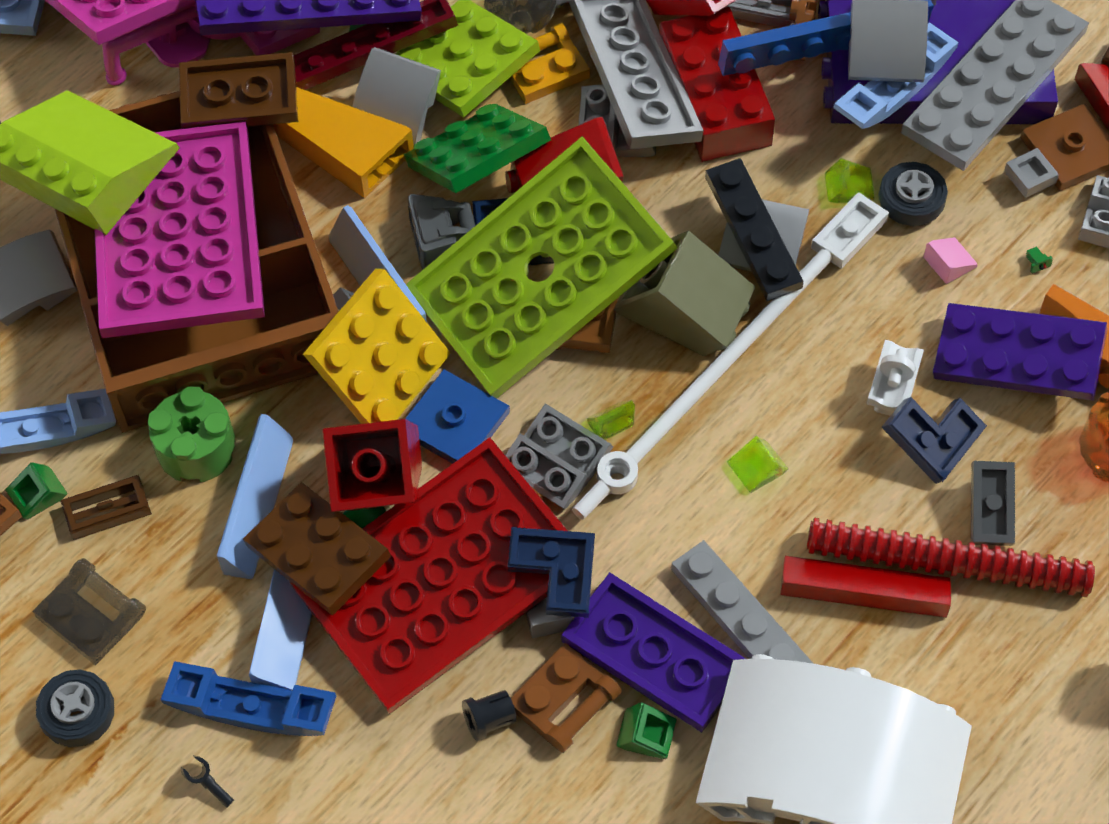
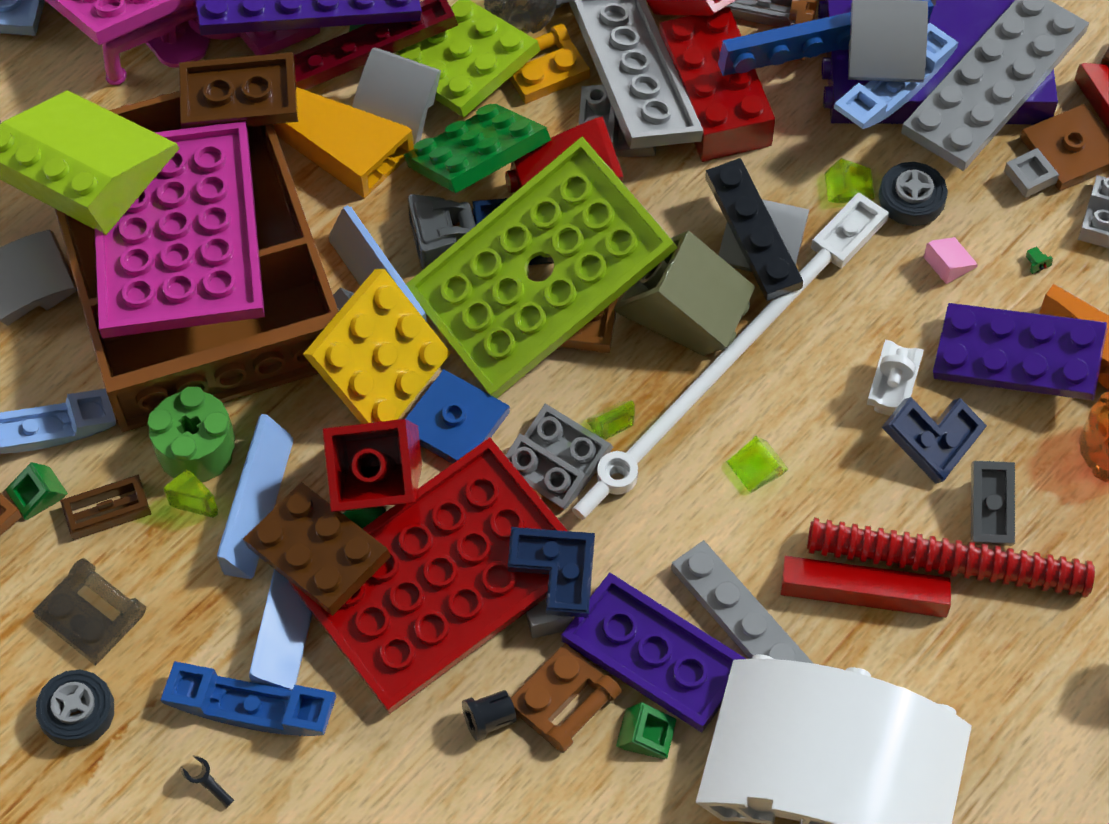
(191, 495): none -> clear neon green slope

